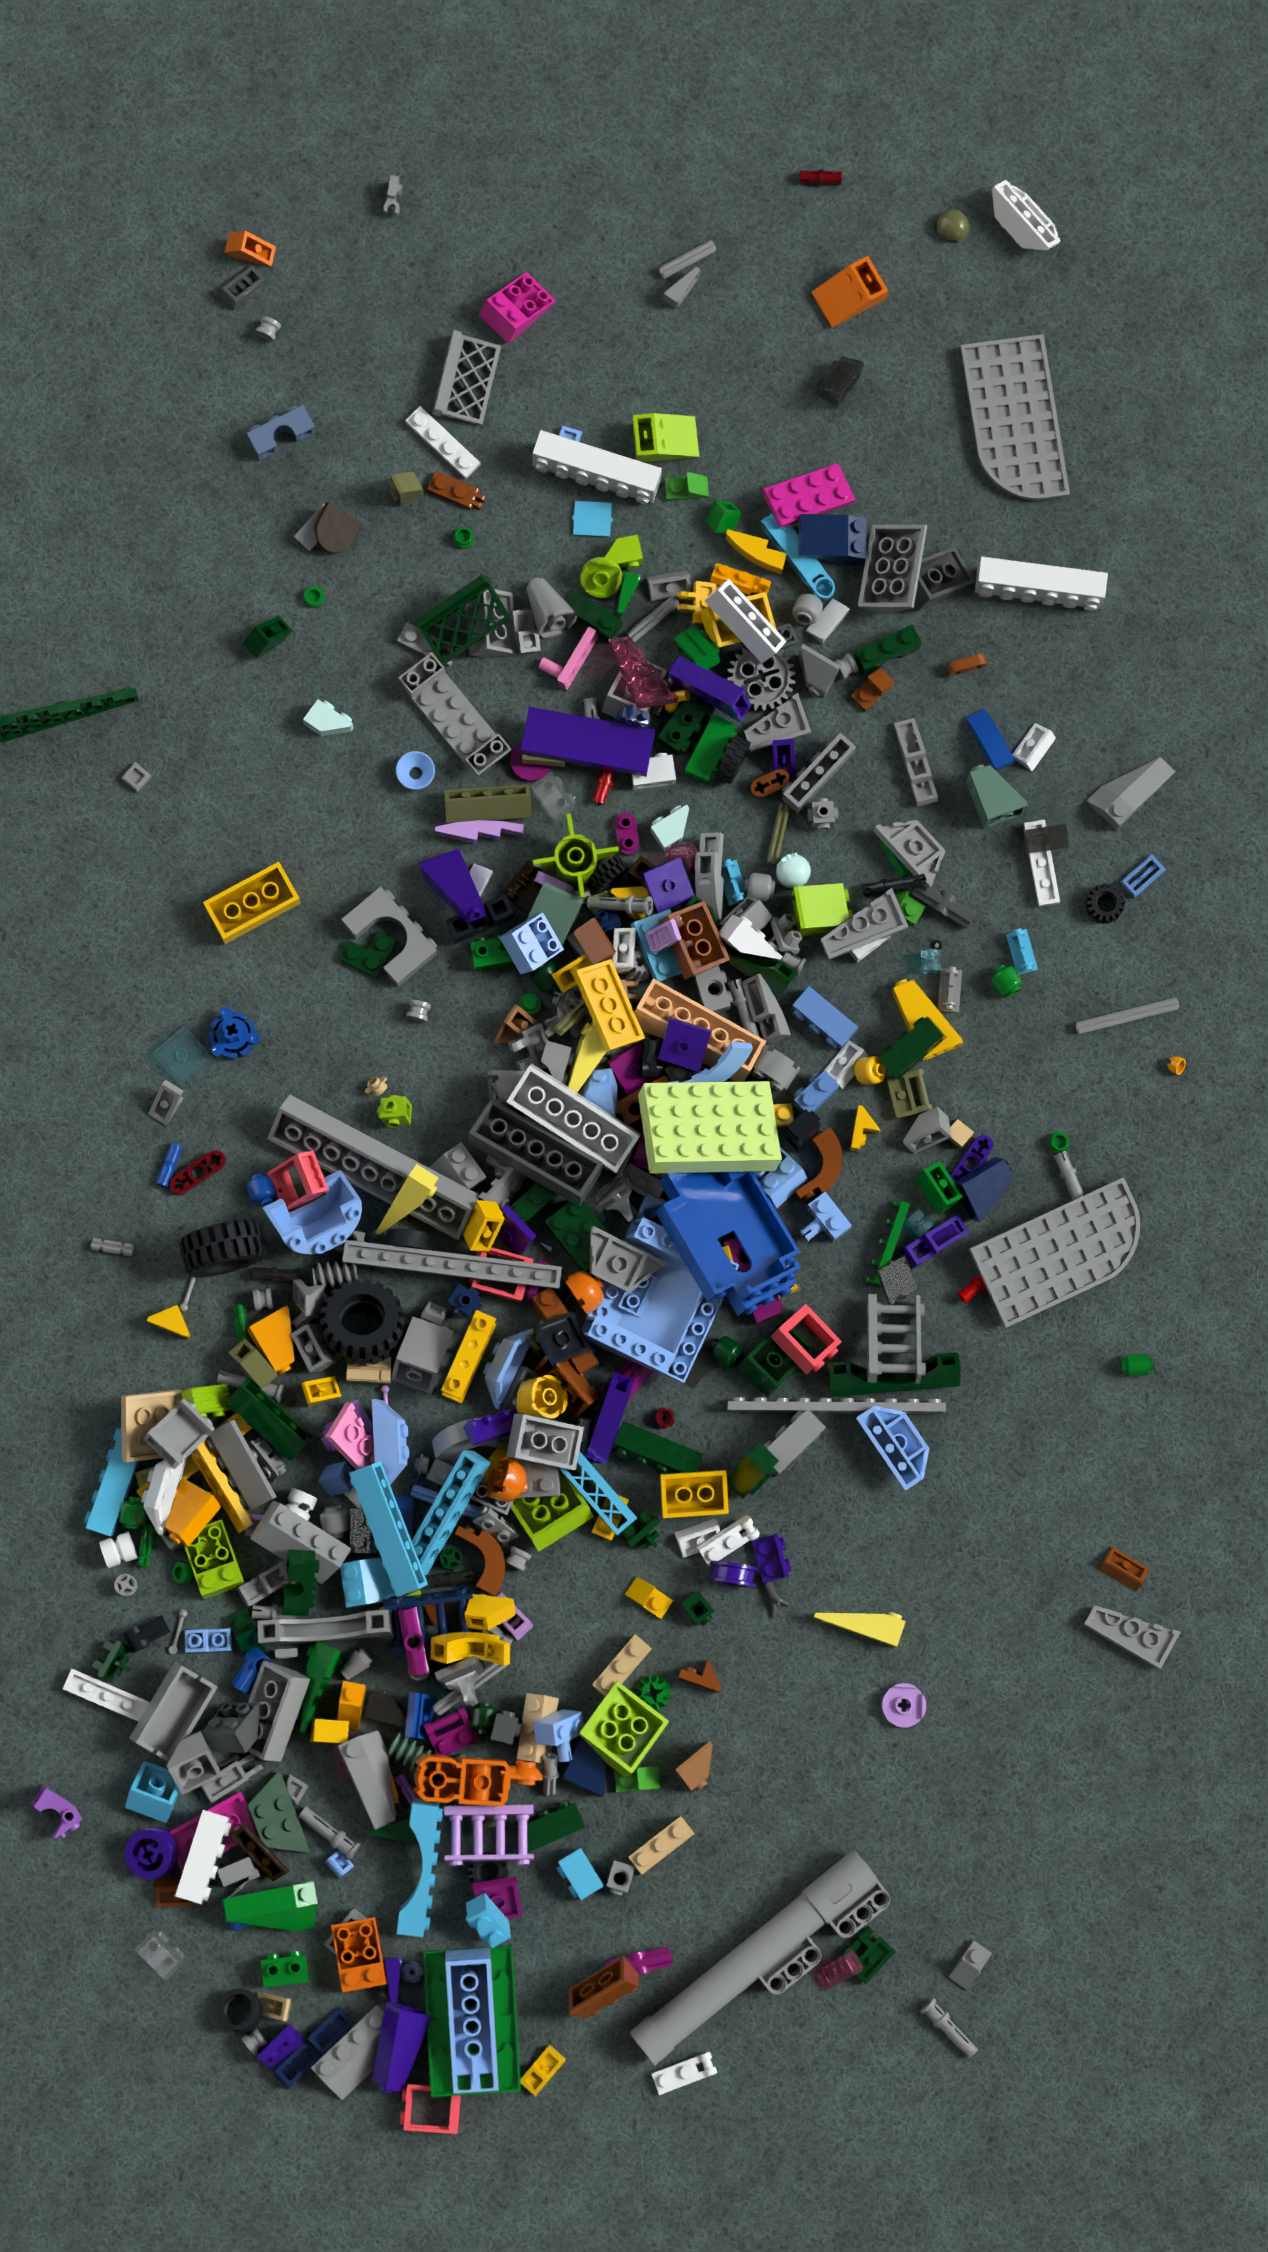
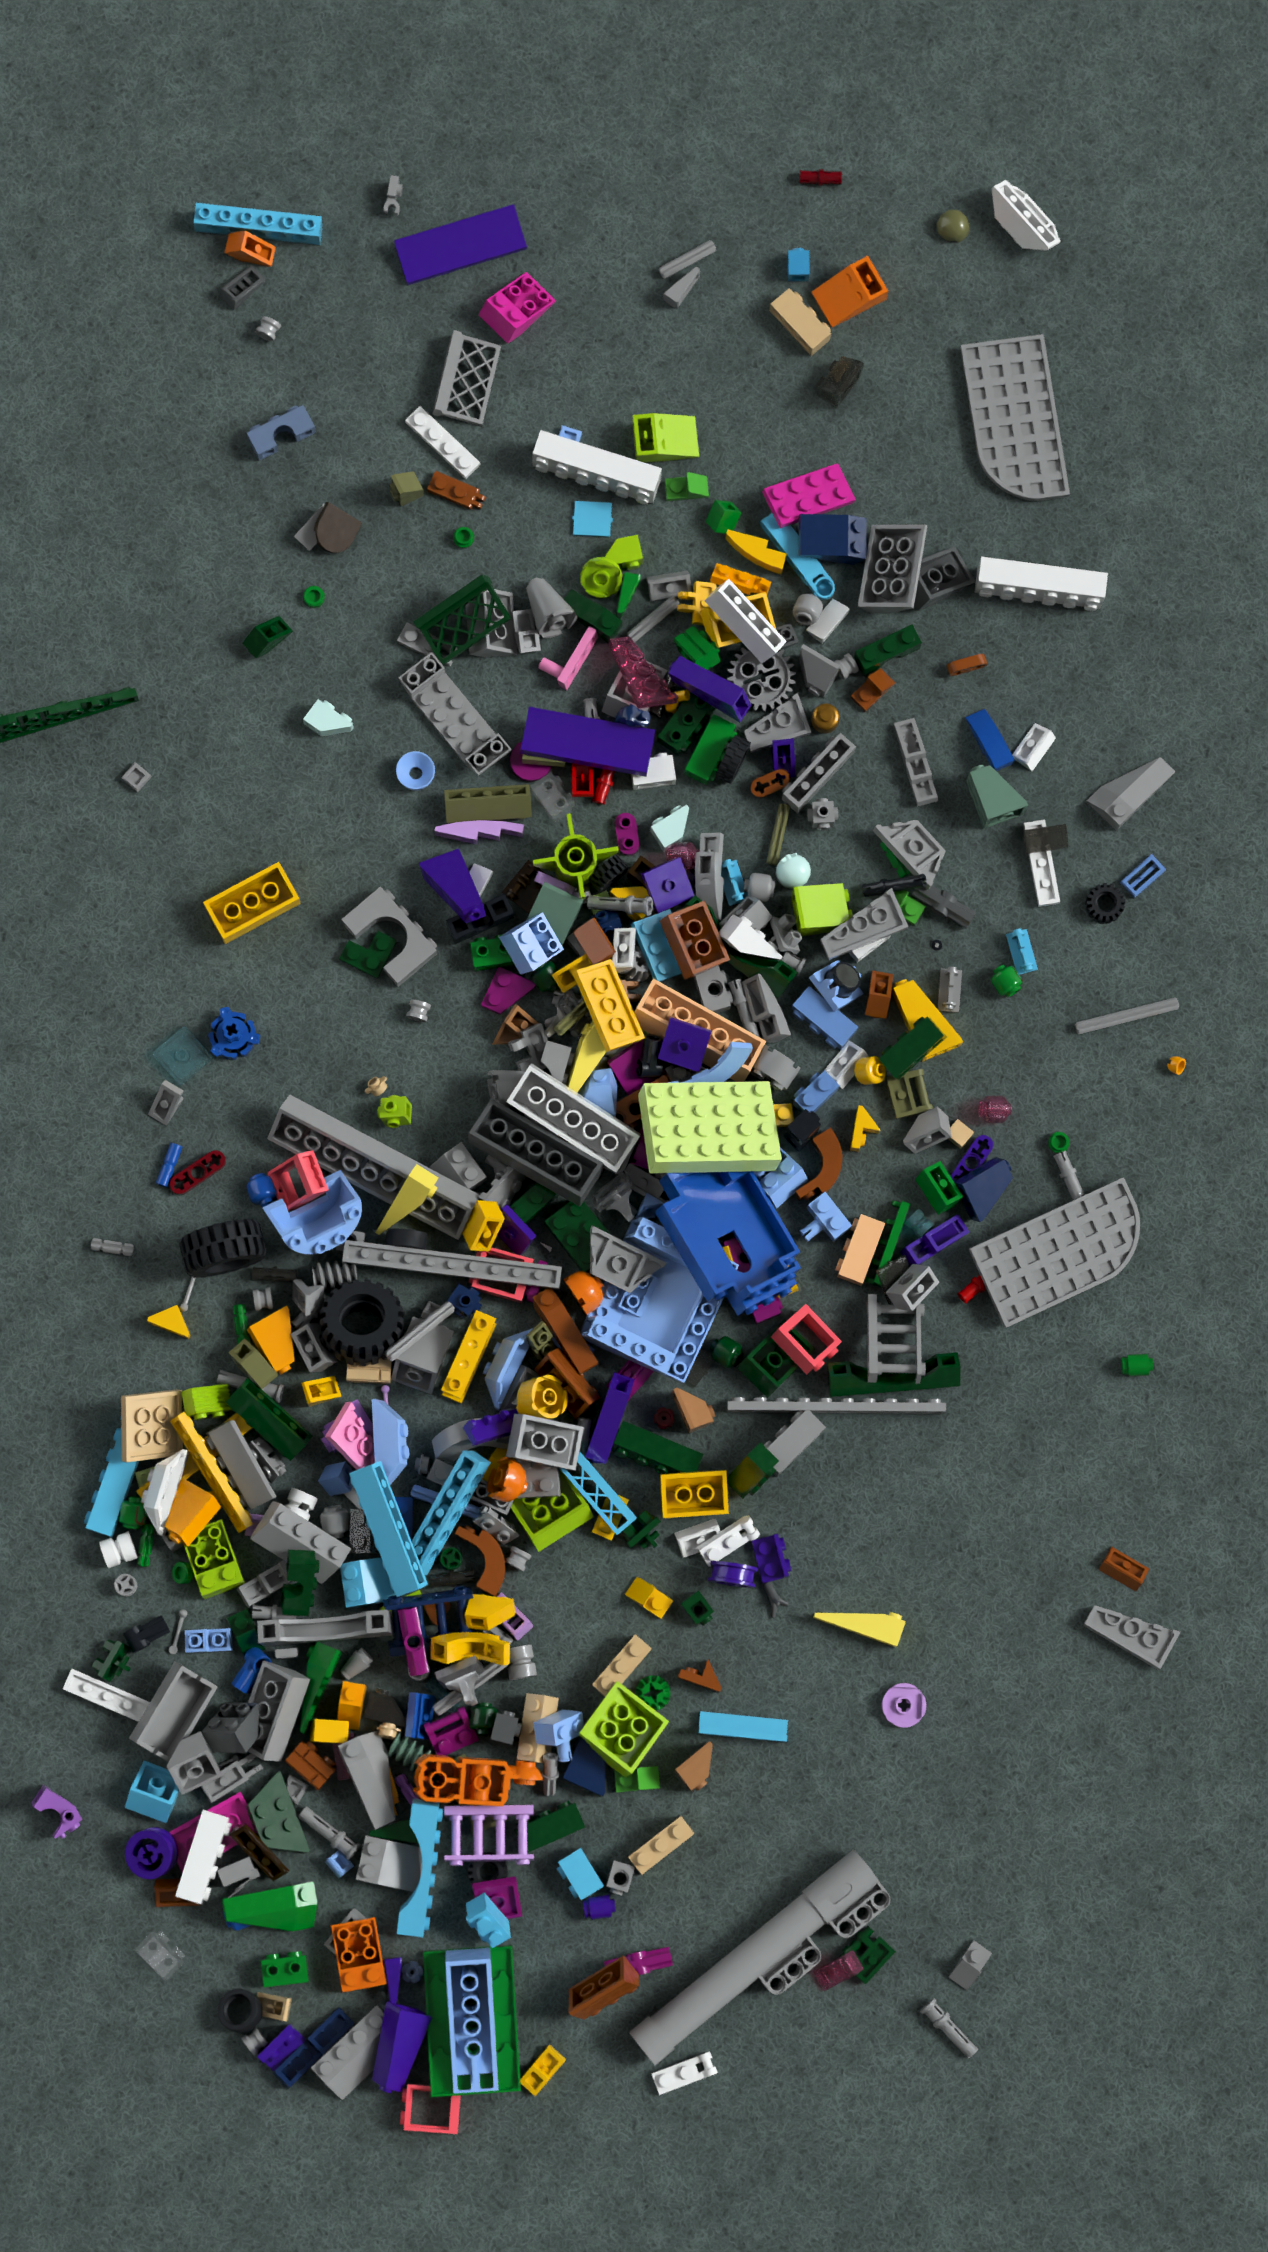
(179, 1433): light grey panel -> none
(261, 223): none -> medium azure brick
(310, 1764): none -> dark orange brick
(388, 1731): none -> tan plate
(390, 1864): none -> light grey slope
(419, 1331): none -> light grey axle
(460, 244): none -> dark purple arch
(505, 991): none -> magenta wing
(521, 1663): none -> light grey wheel
(530, 1003): green plate -> none
(562, 1339): black tile -> none
(582, 781): none -> red slope
(599, 1907): none -> dark purple brick
(663, 936): lavender slope -> none
(693, 1410): none -> medium nougat slope
(743, 1726): none -> medium azure fence
(798, 265): none -> dark azure brick
(800, 321): none -> tan brick
(825, 718): none -> pearl gold head
(838, 984): none -> piece
(859, 1249): none -> light nougat brick
(879, 994): none -> dark orange slope
(897, 1443): light blue wedge -> none
(912, 1287): none -> light grey brick
(930, 961): clear light blue wheel -> none
(994, 1109): none -> clear pink head

